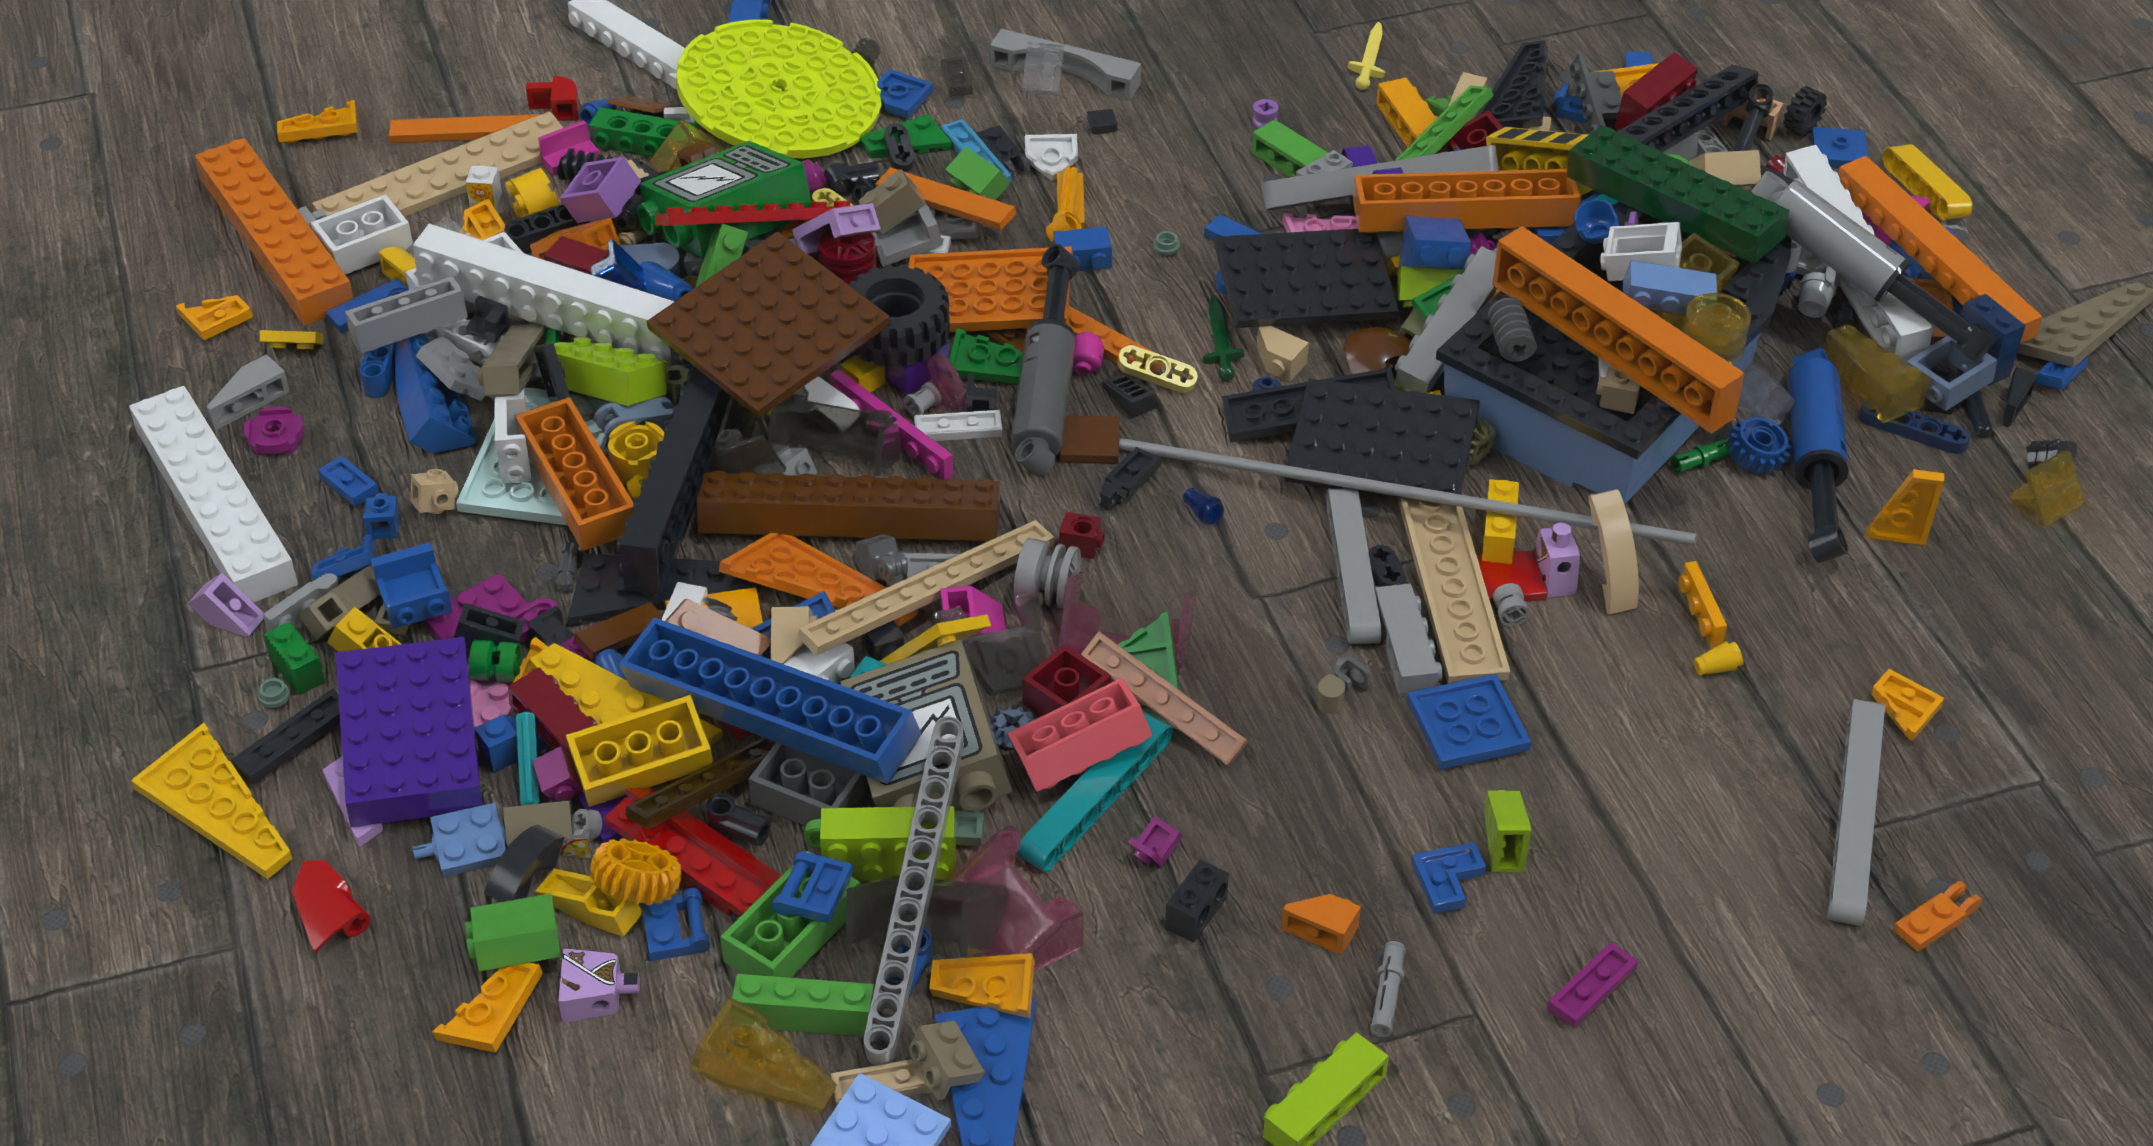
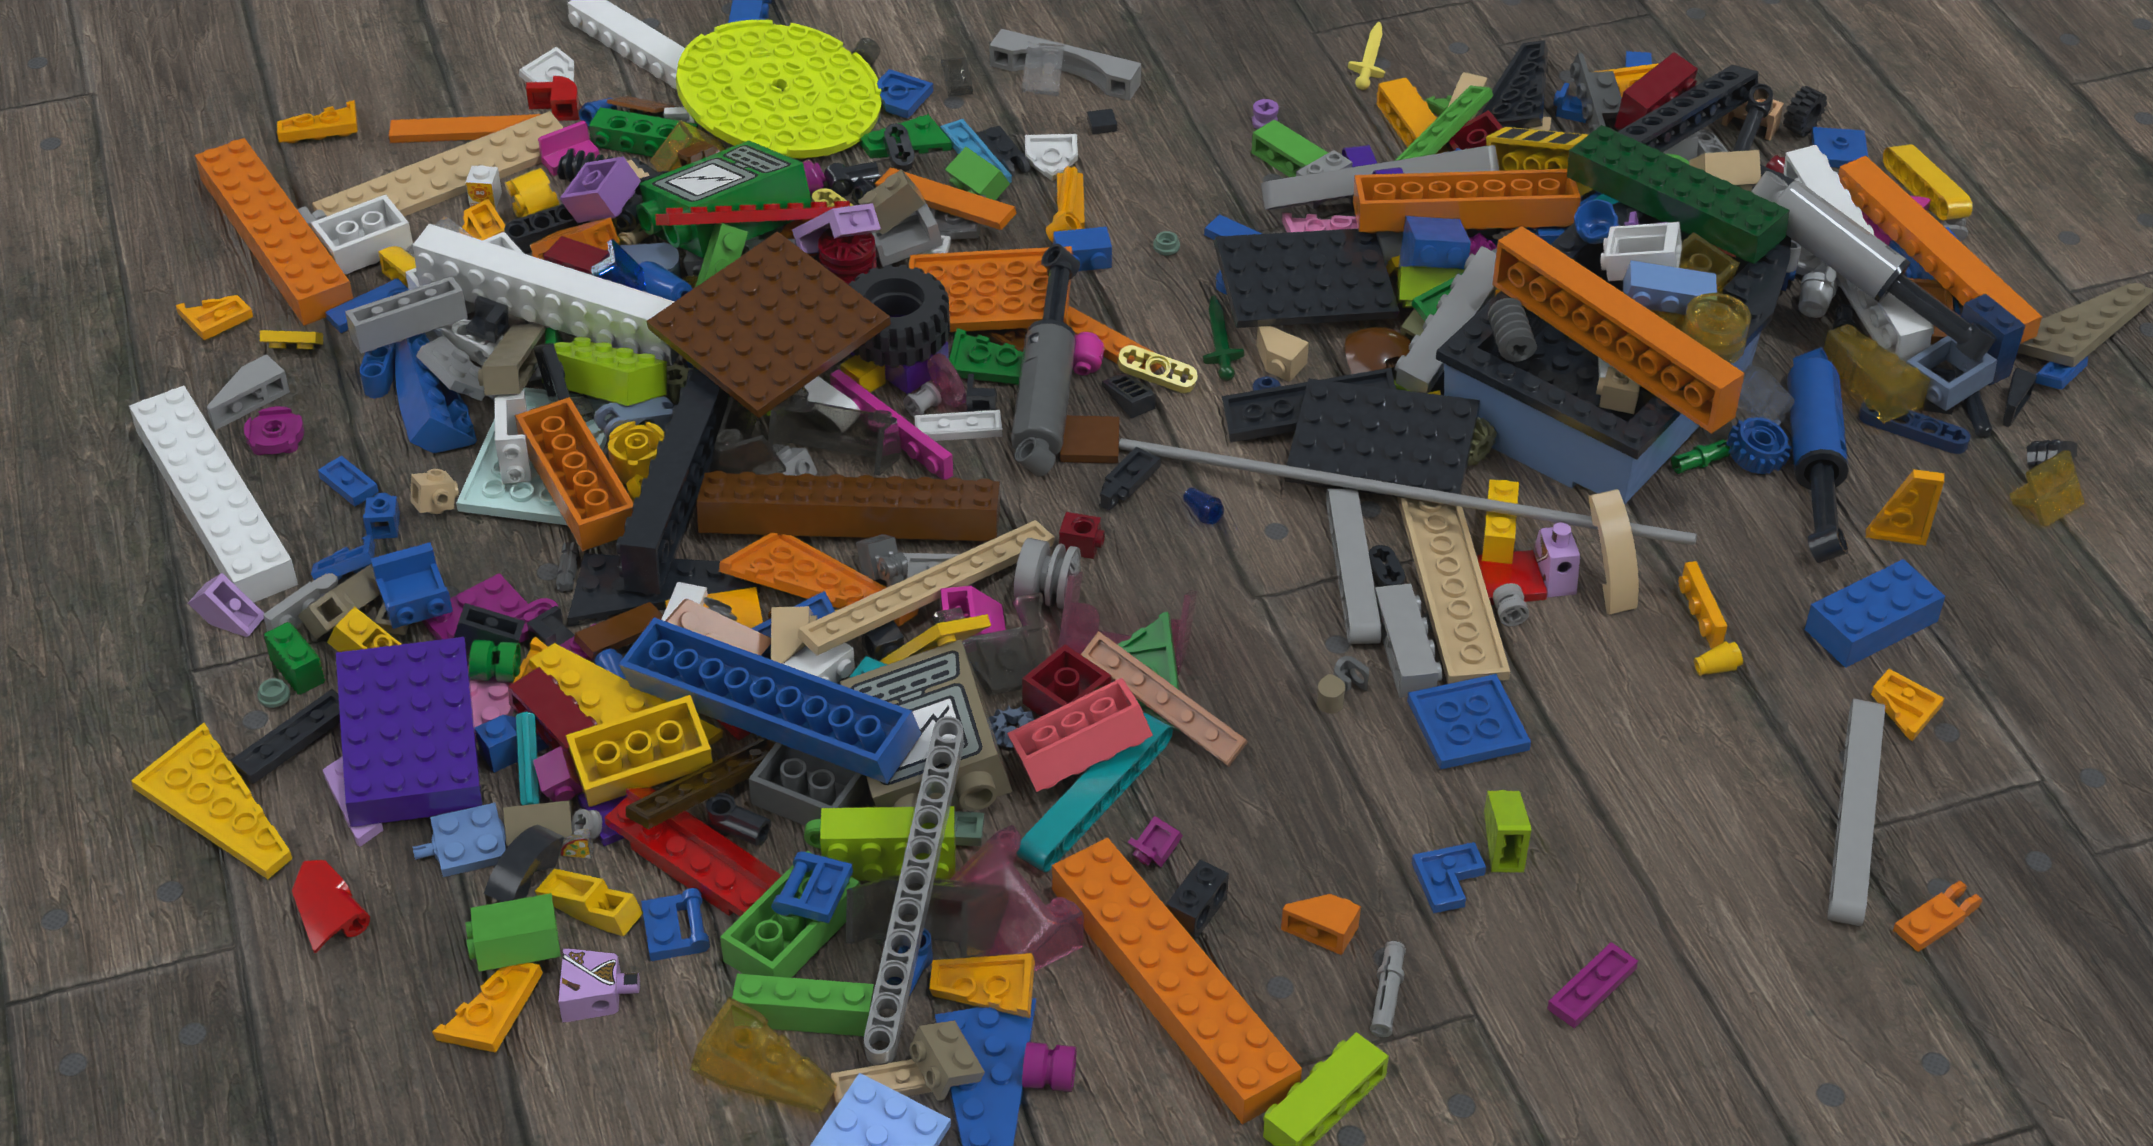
(548, 65): none -> white plate
(635, 871): light orange gear -> none
(1049, 1066): none -> magenta wheel
(1177, 981): none -> orange brick
(1874, 613): none -> blue brick

